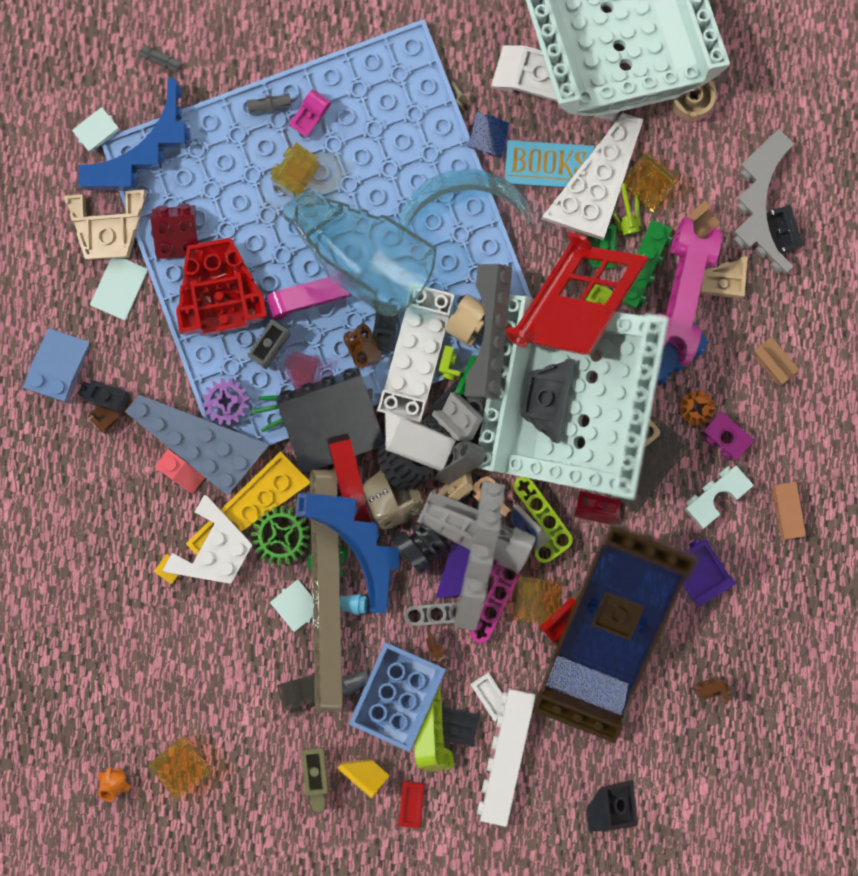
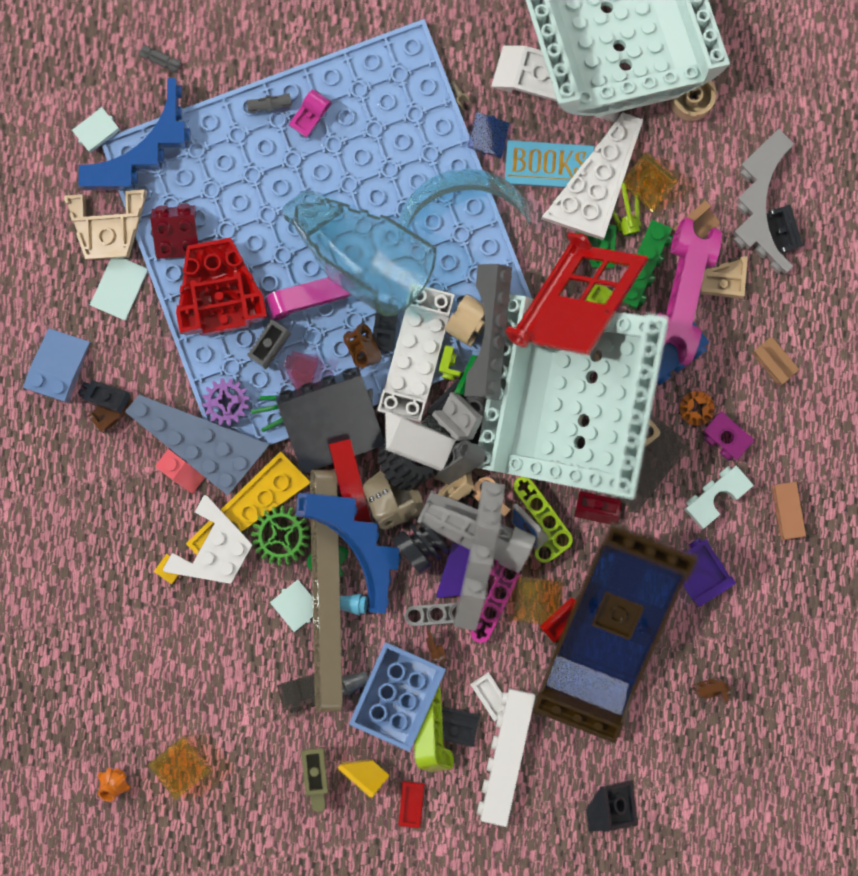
(295, 170): clear yellow brick -> none
(547, 398): black wing -> none

